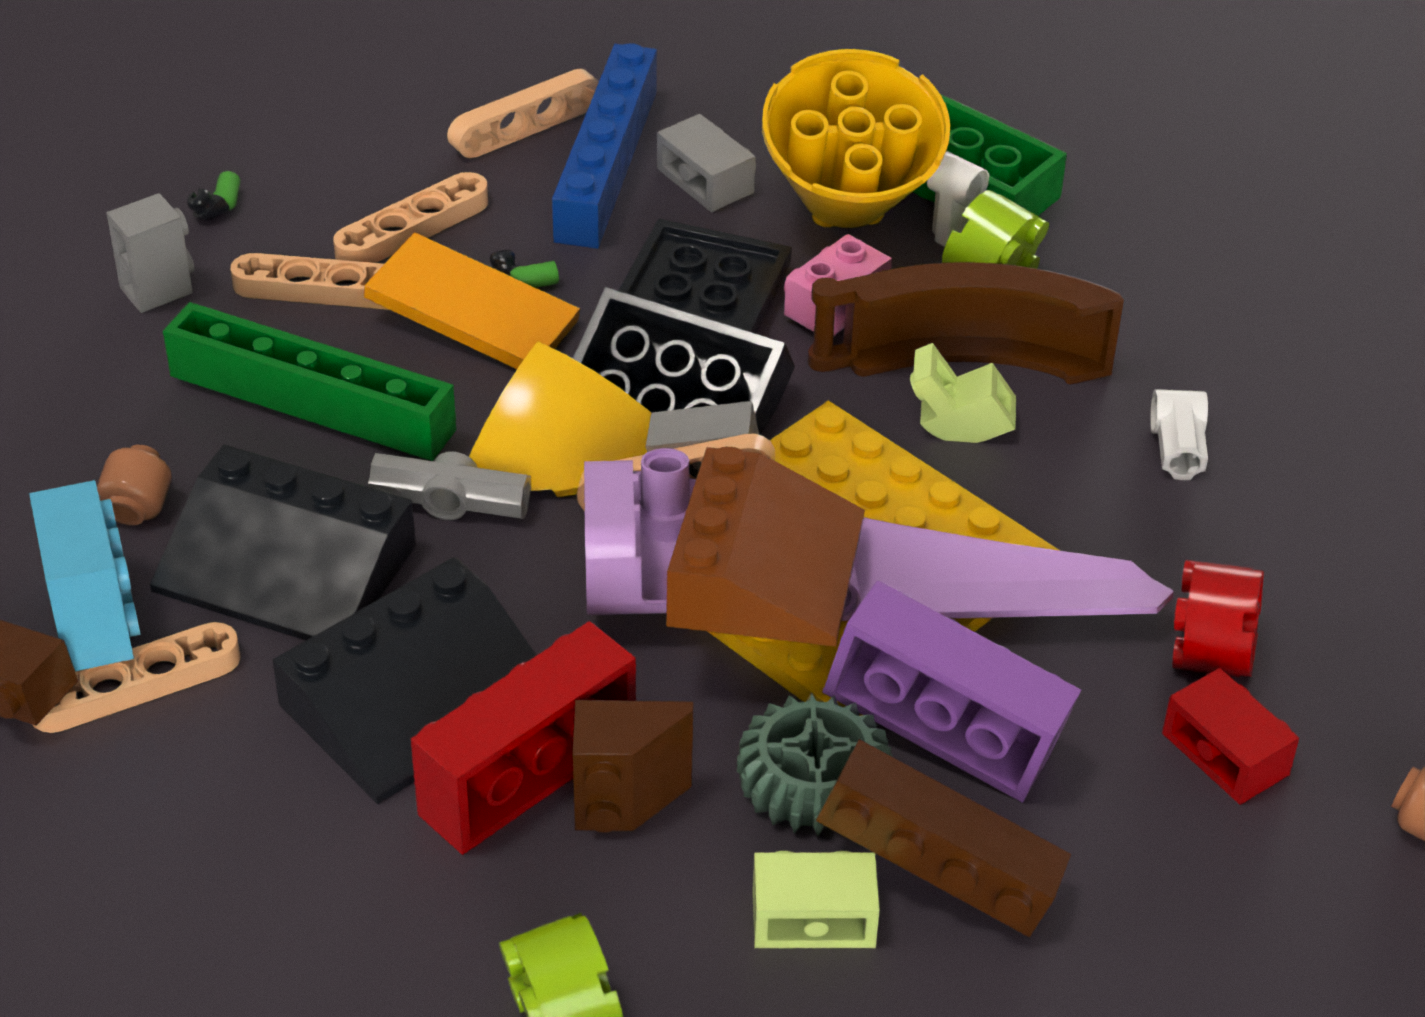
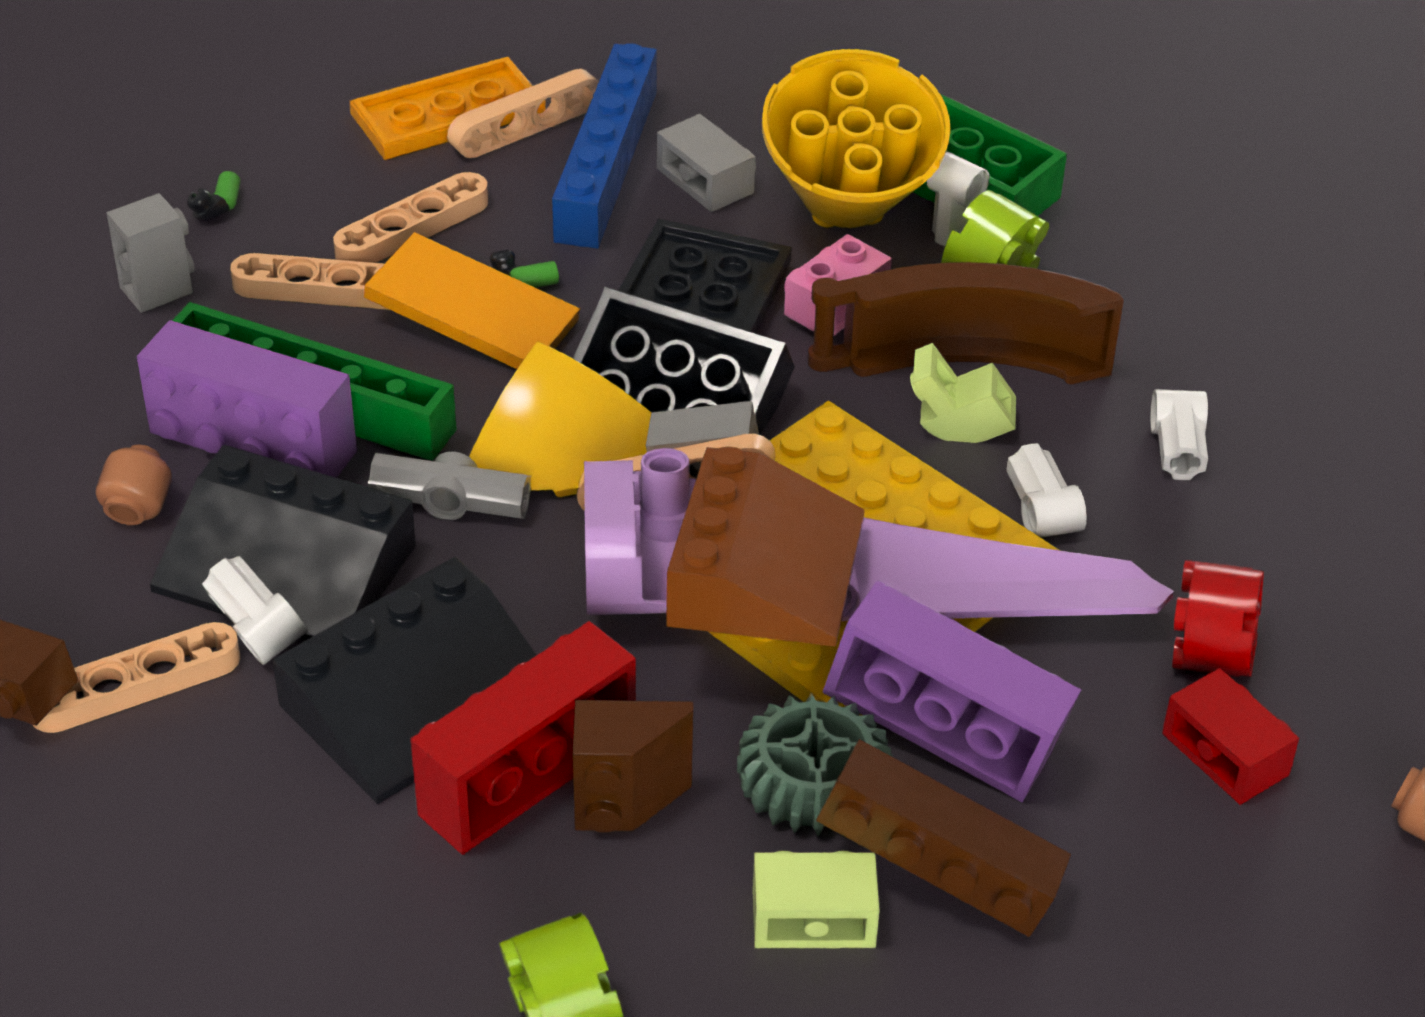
(85, 574): medium azure brick -> none
(246, 397): none -> medium lavender brick
(259, 618): none -> white piece
(422, 111): none -> light orange tile
(1046, 500): none -> white piece

